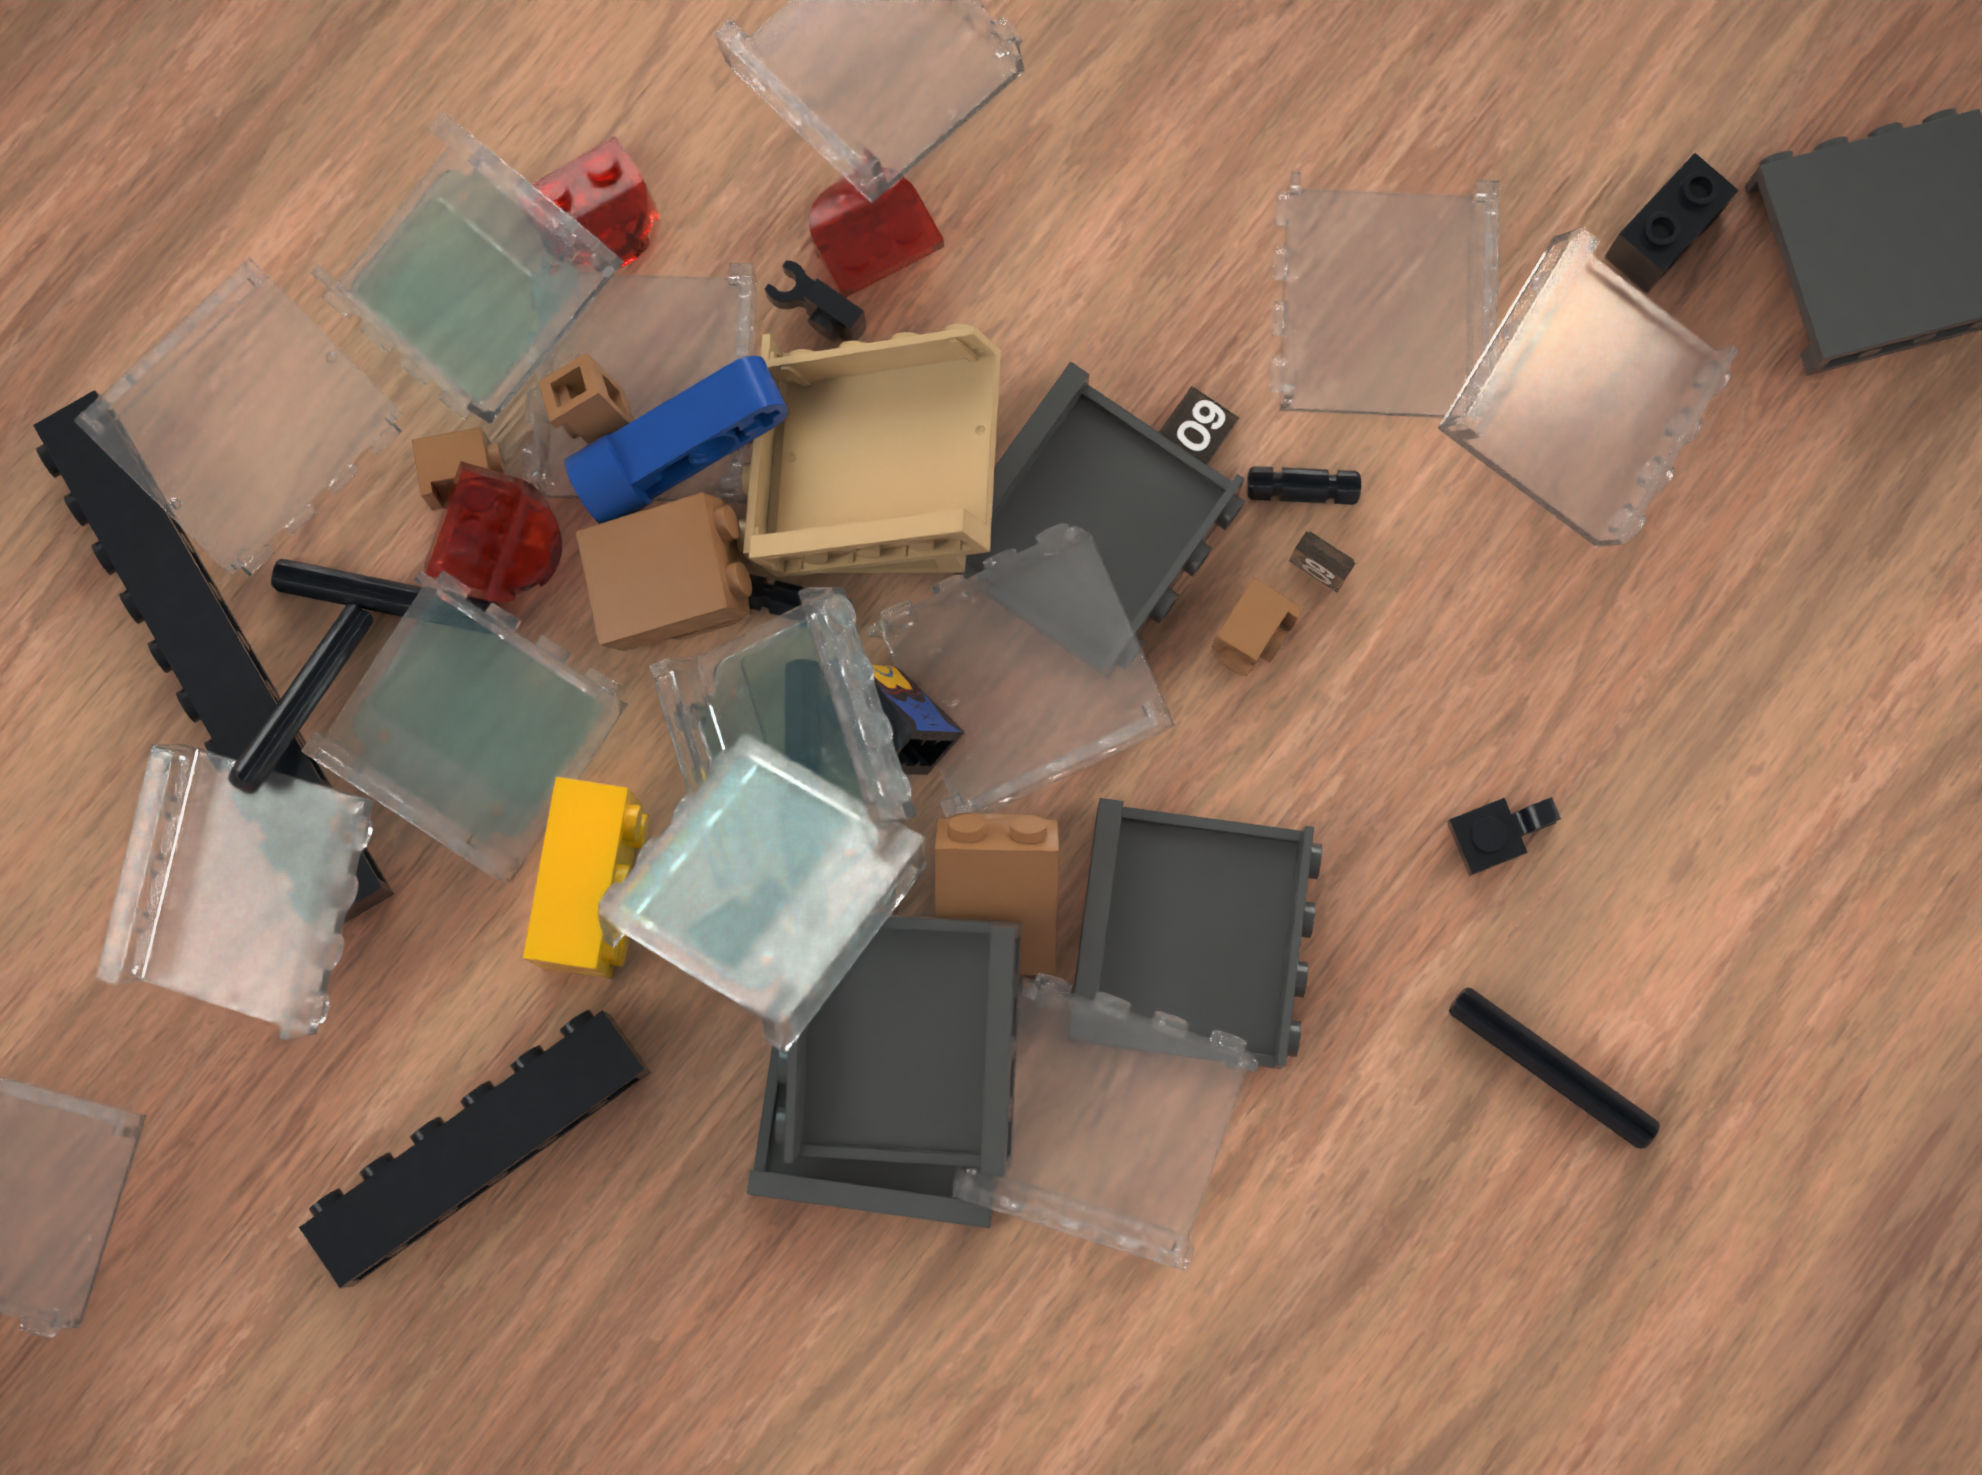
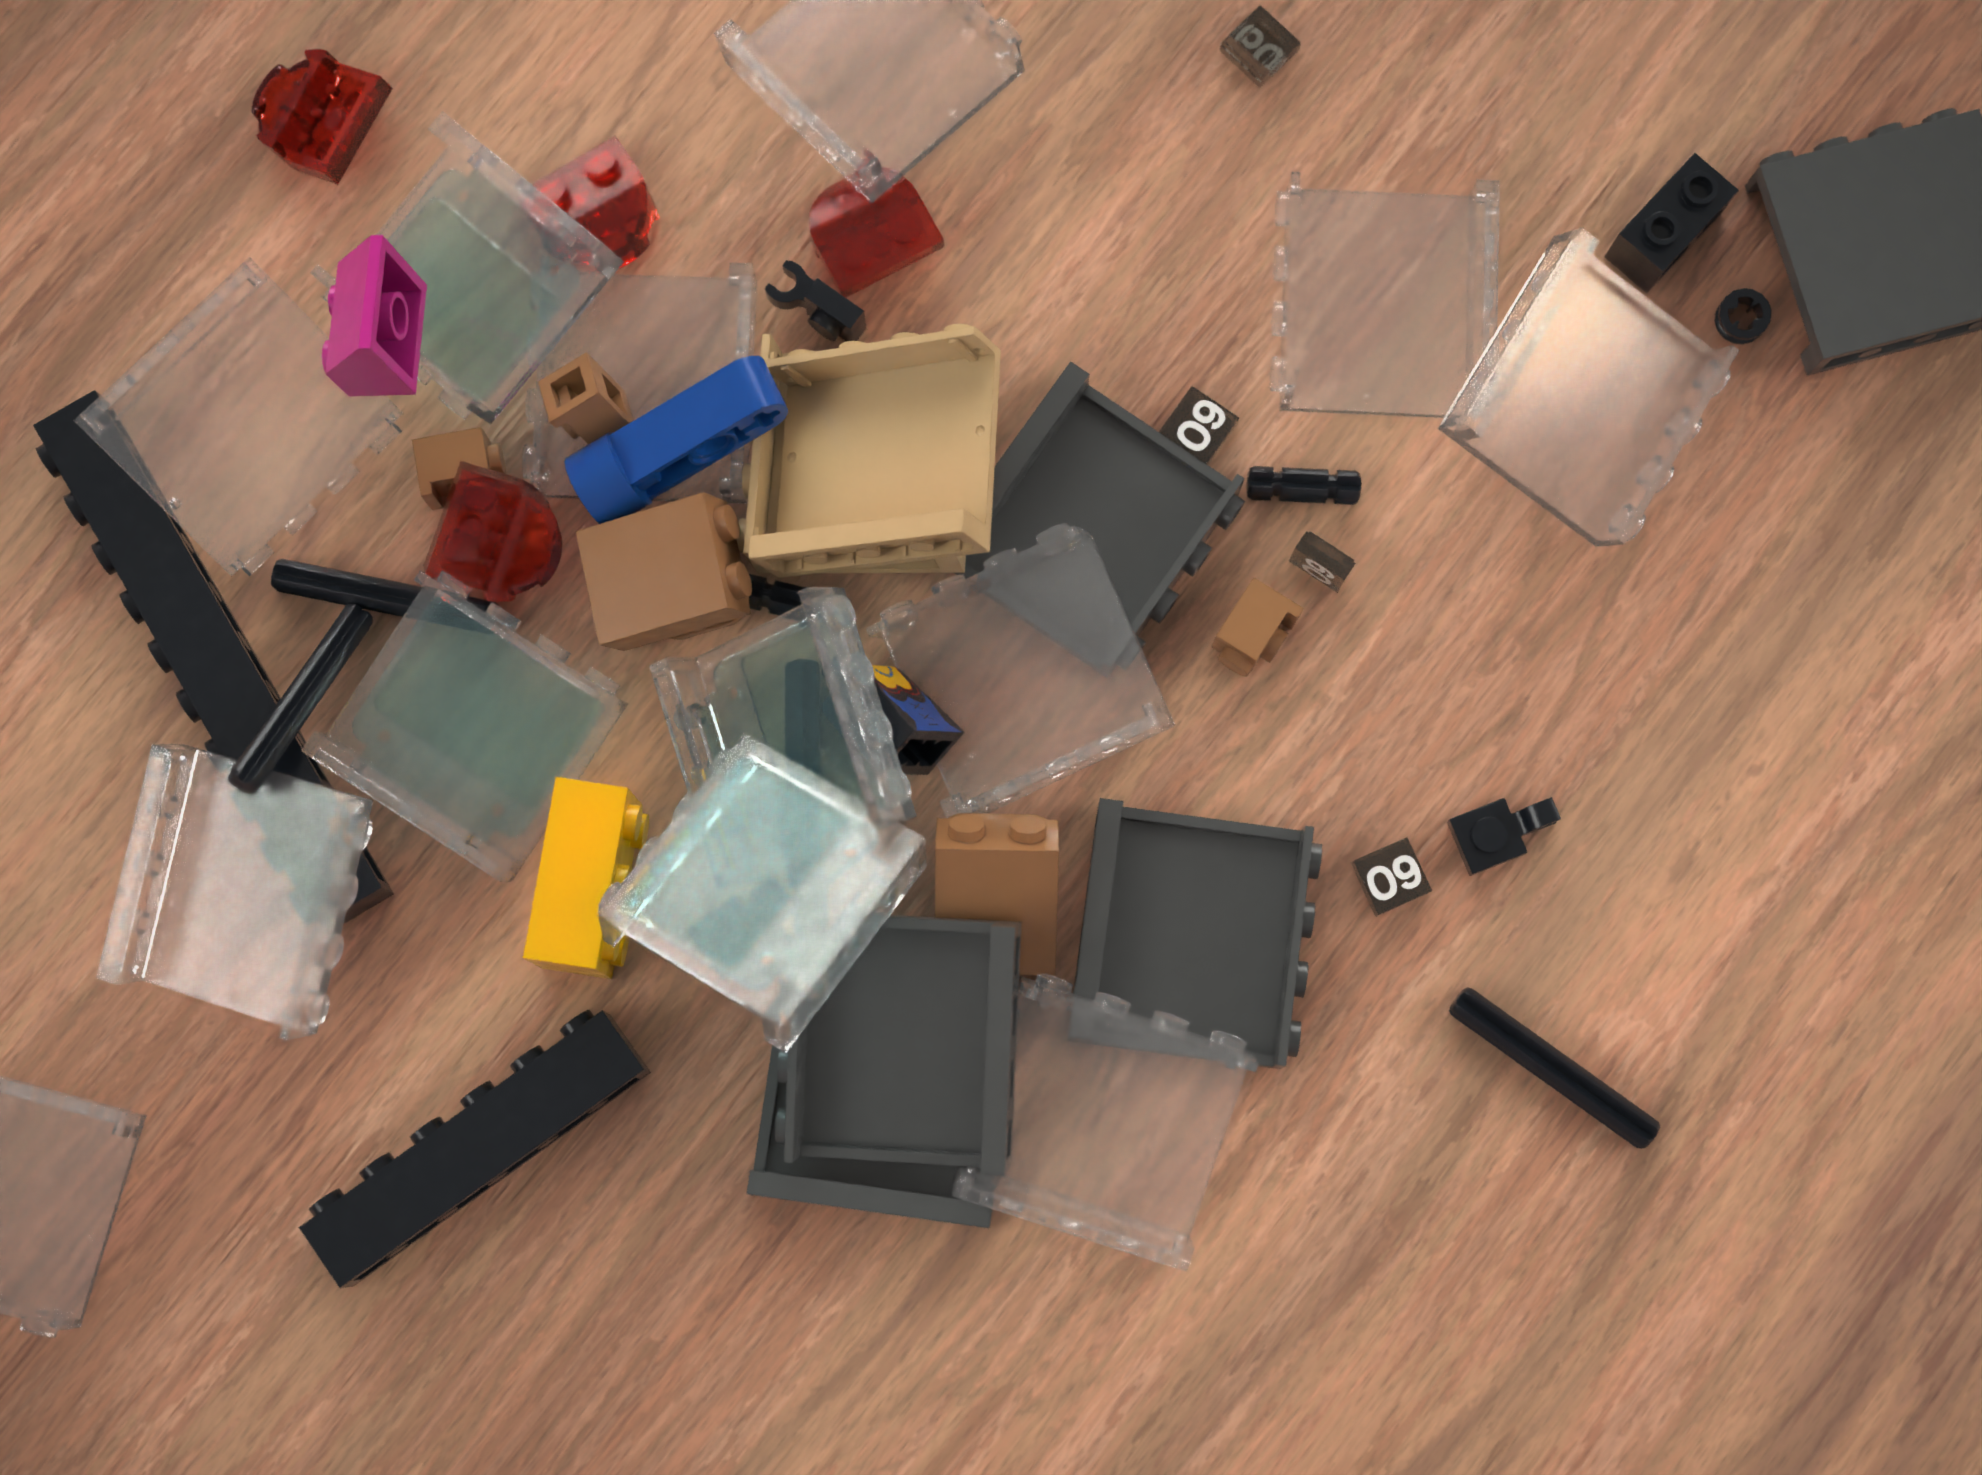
(318, 113): none -> clear red slope
(375, 322): none -> dark pink slope
(1259, 46): none -> clear smoke tile
(1391, 876): none -> clear smoke tile
(1756, 302): none -> black bush

